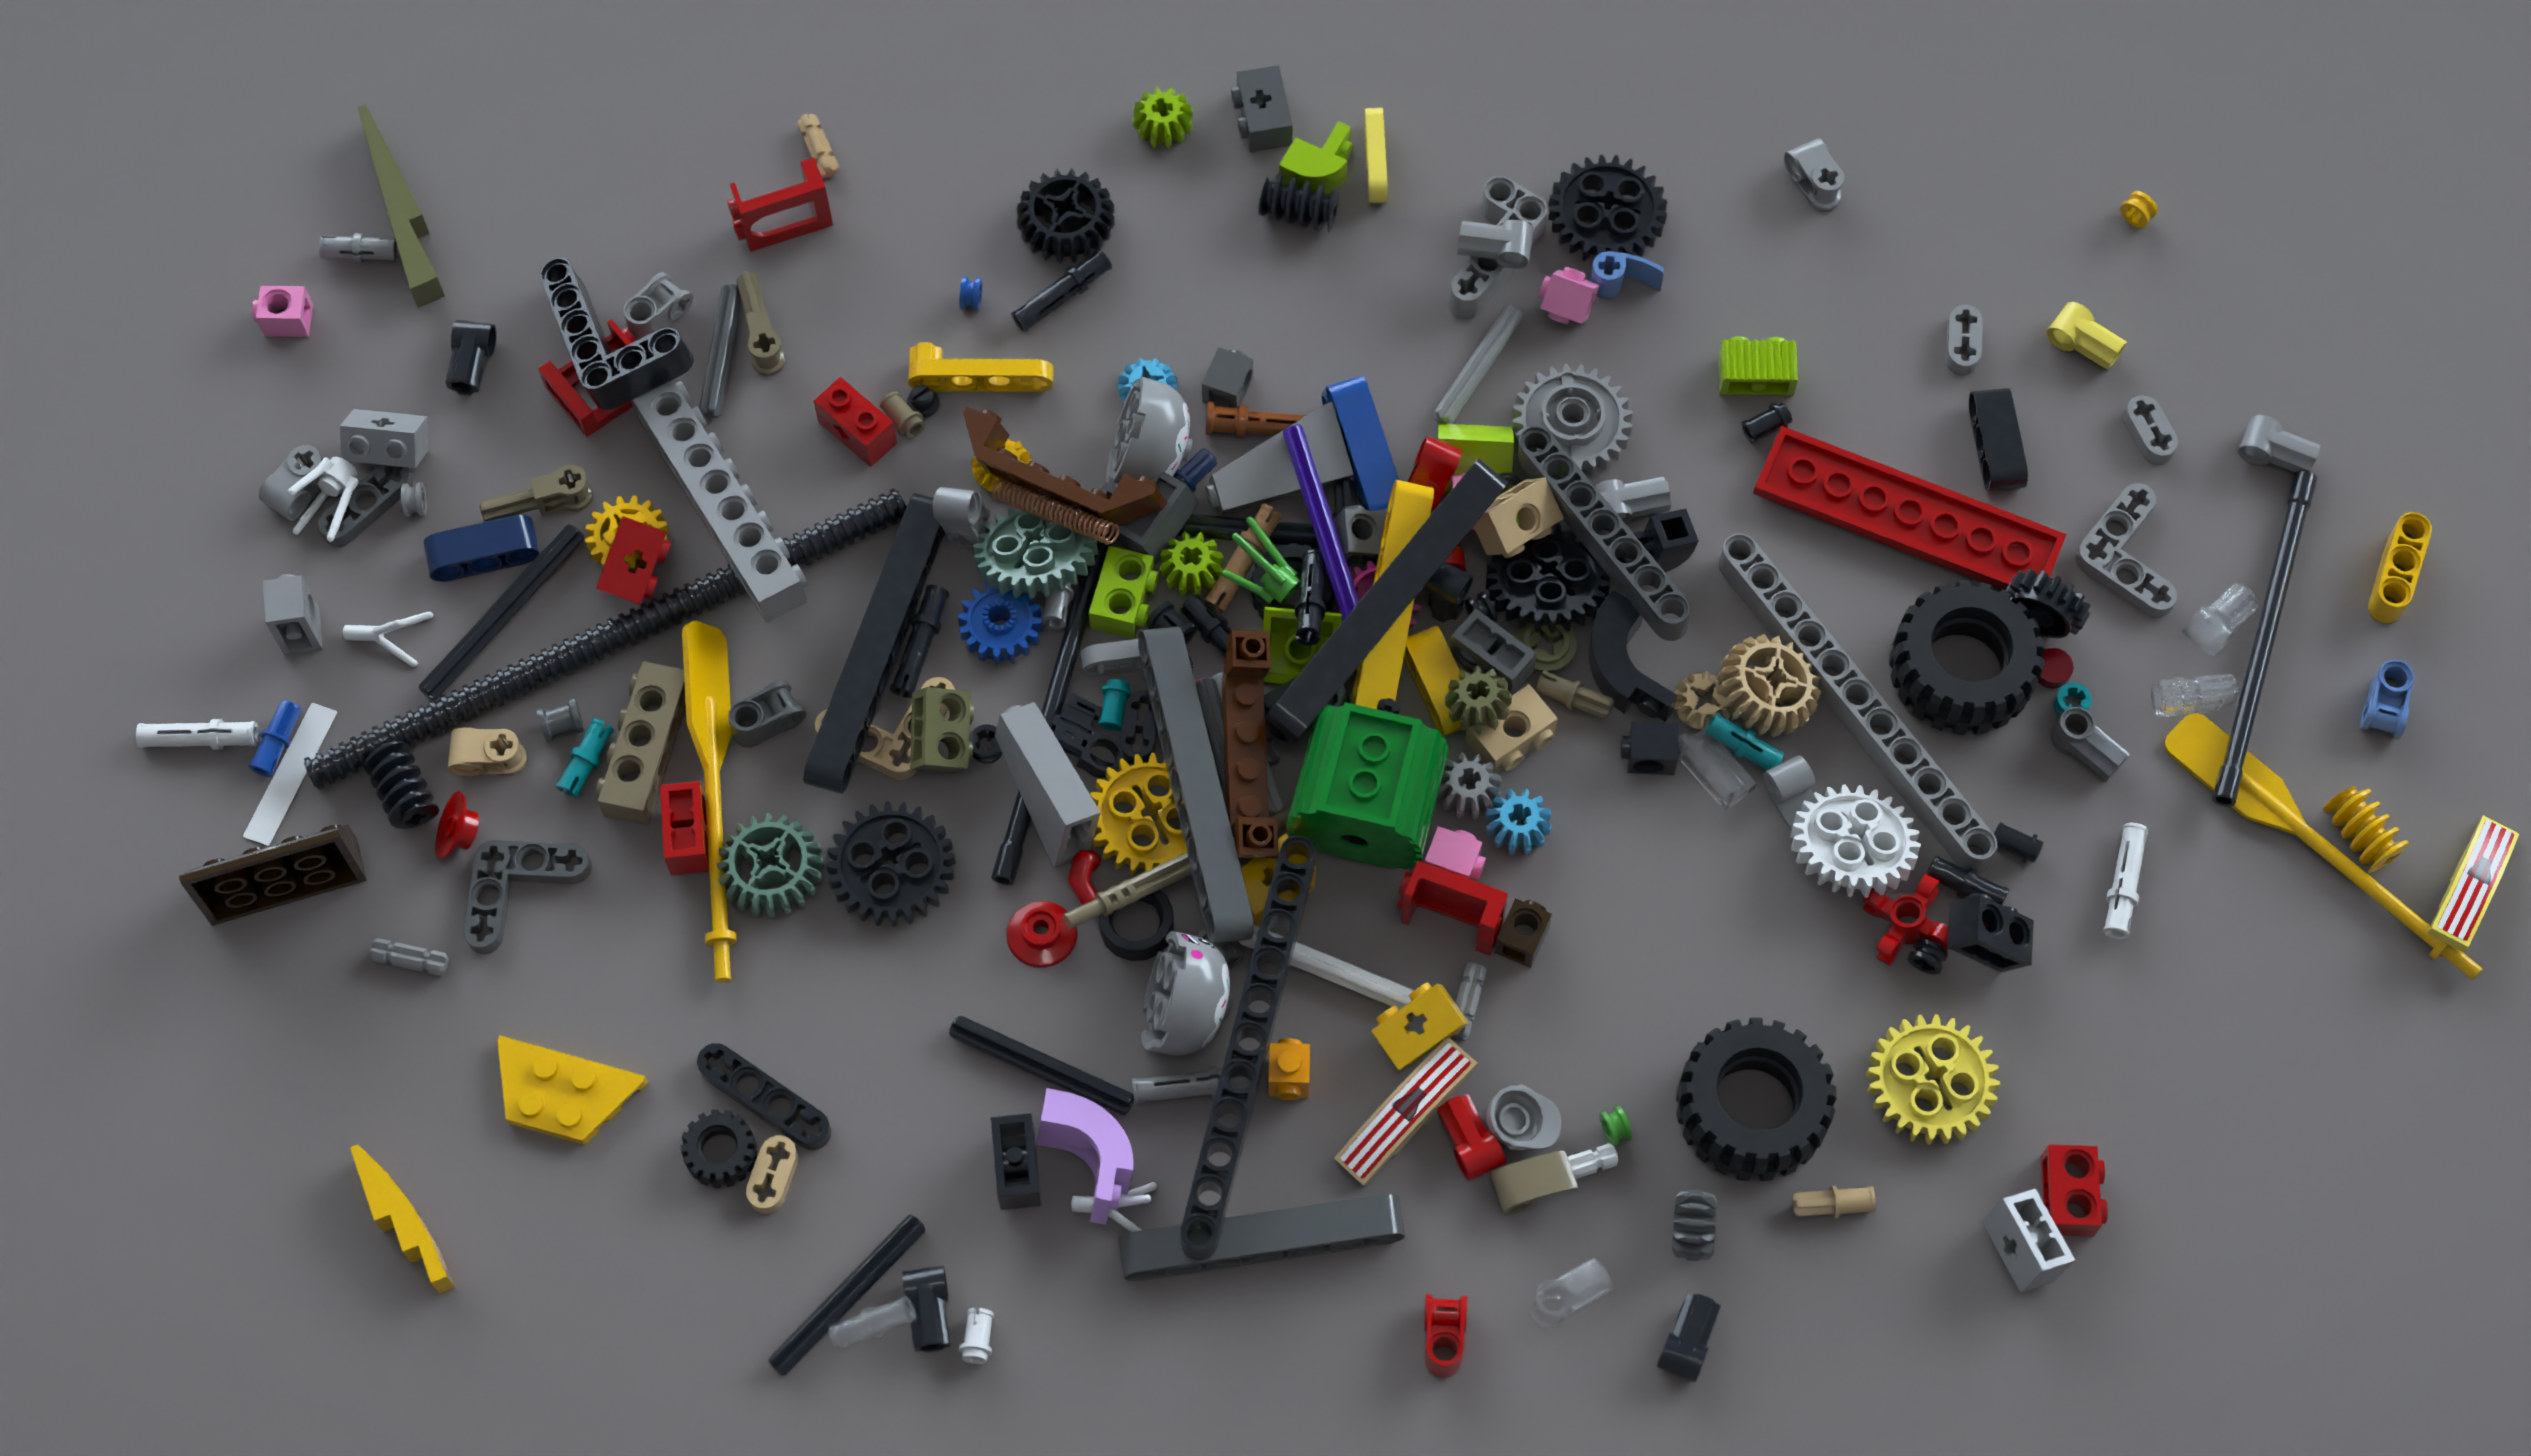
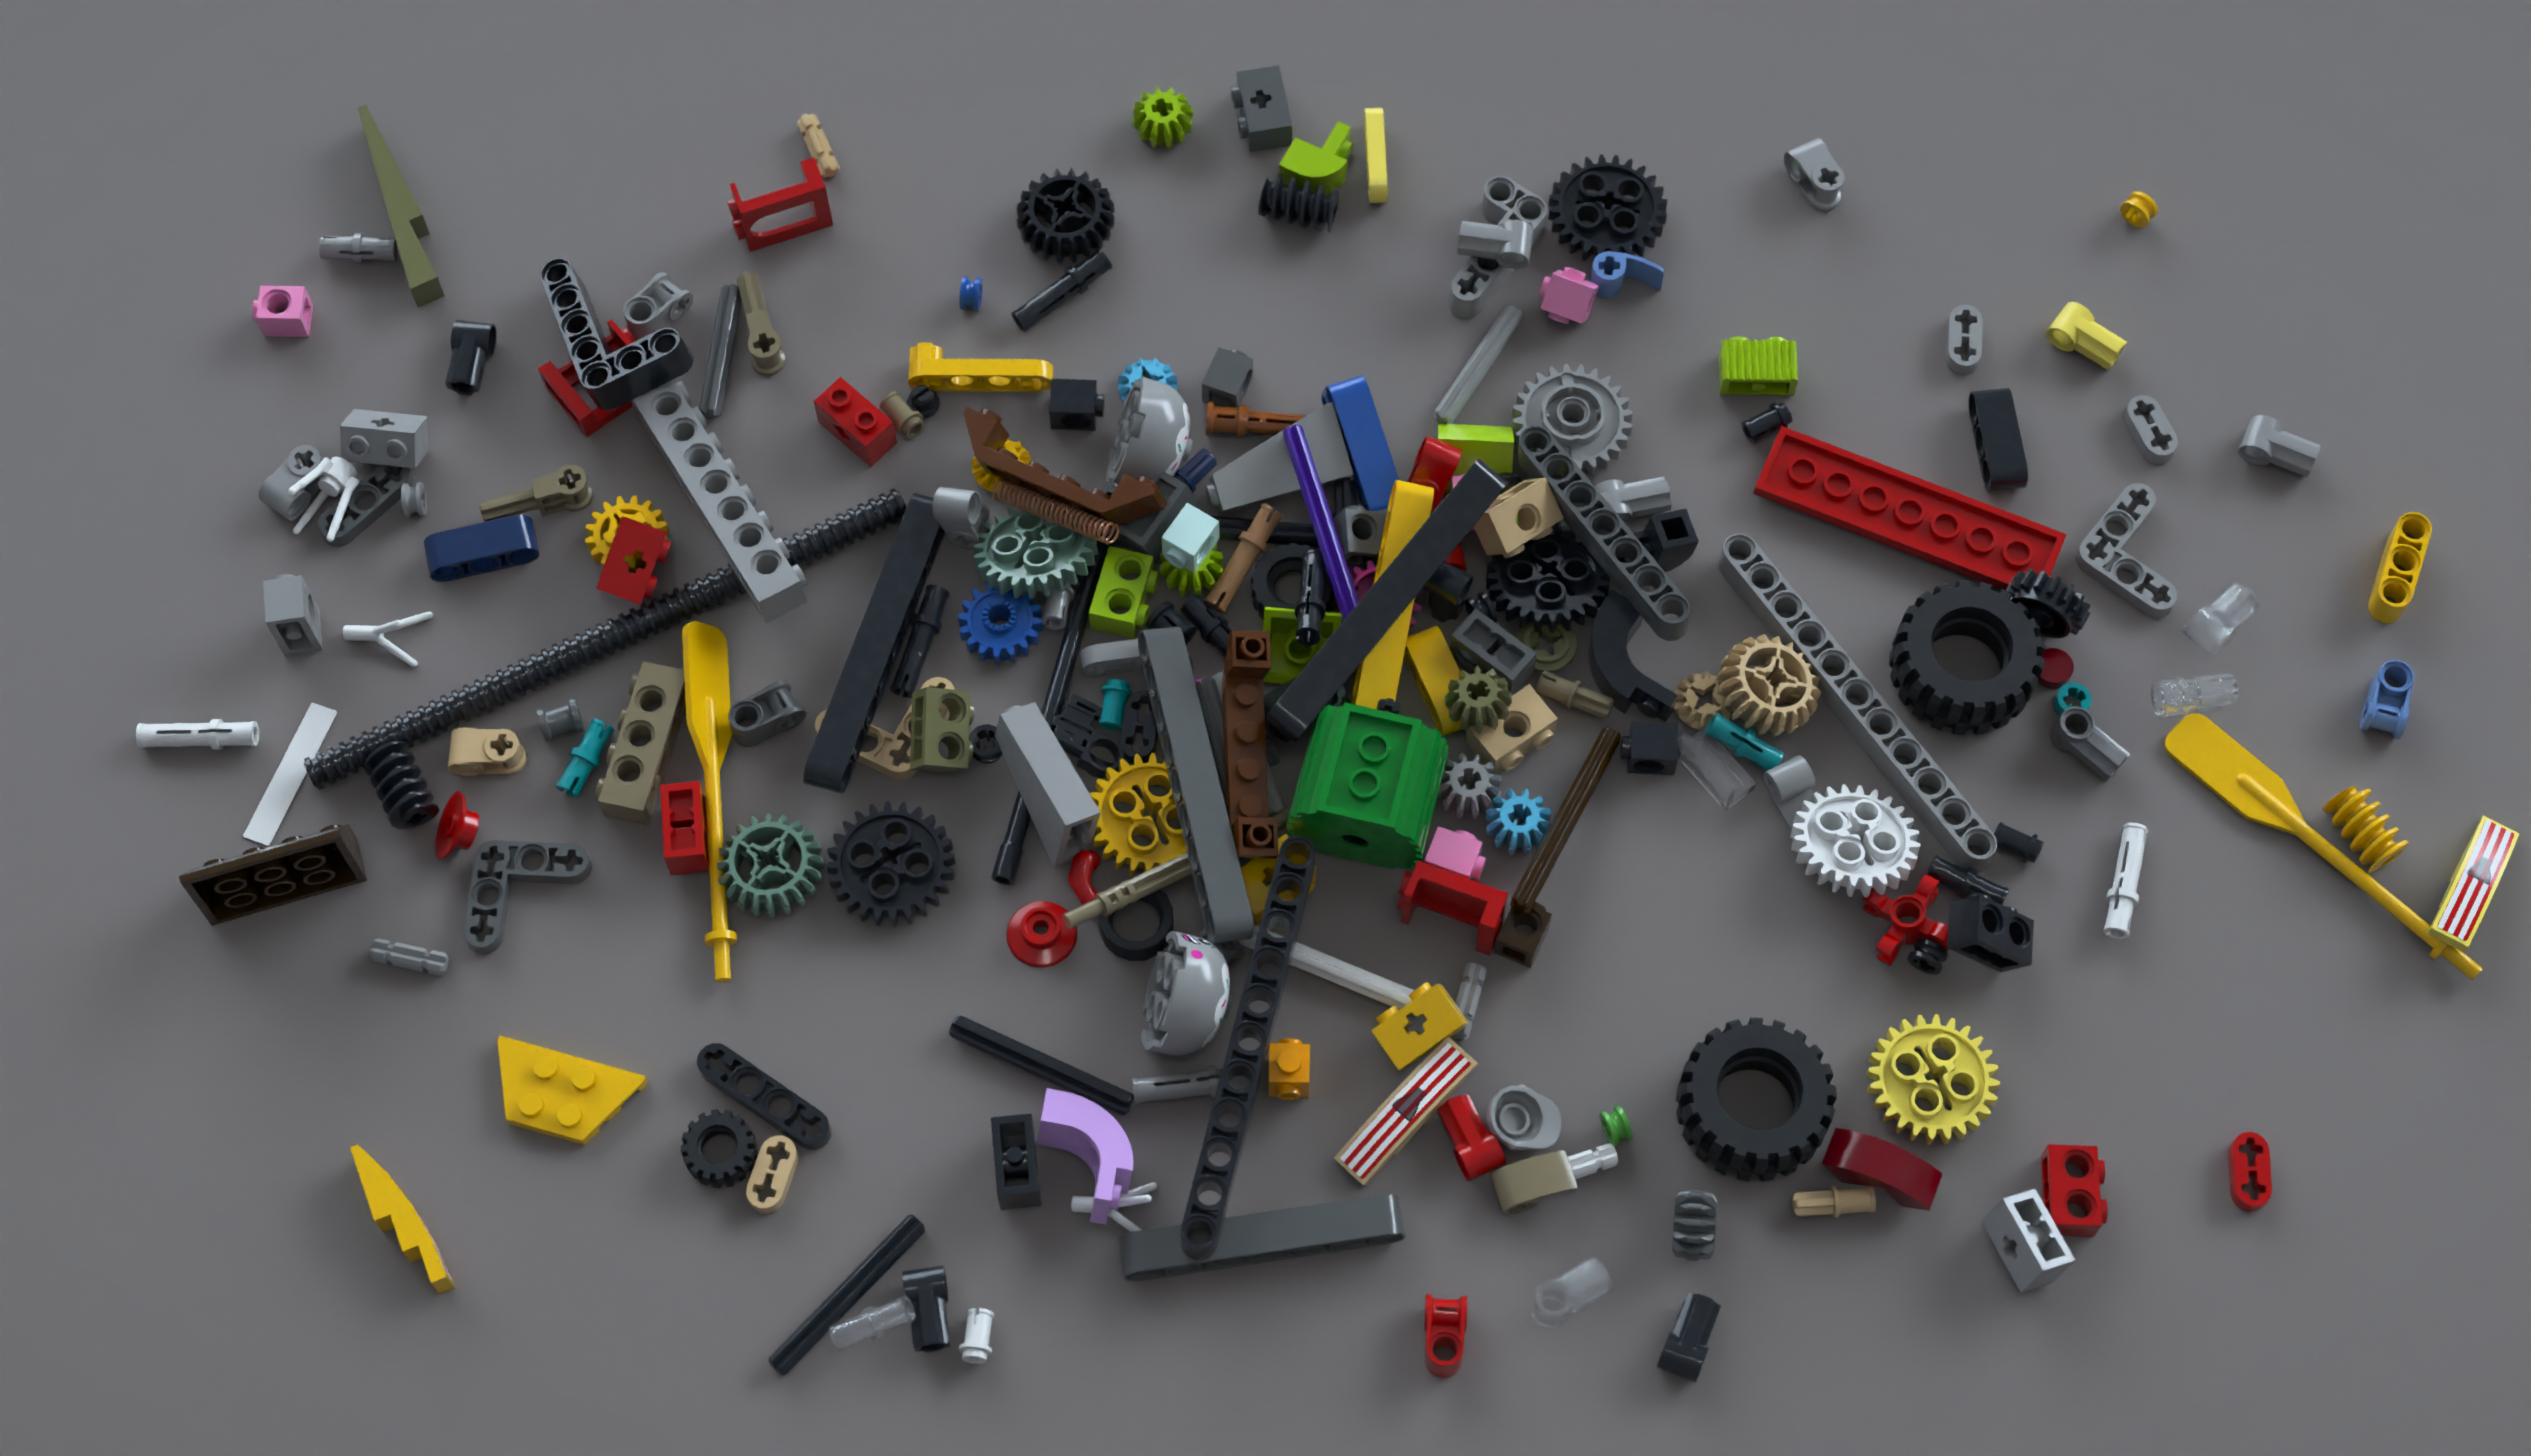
(275, 739): blue axle -> none
(501, 612): black axle -> none
(1075, 404): none -> black brick
(1190, 538): none -> light aqua brick
(1278, 580): bright green plant -> none
(1565, 820): none -> dark brown axle
(1880, 1164): none -> dark red brick
(2231, 771): black piece -> none
(2259, 1171): none -> red beam

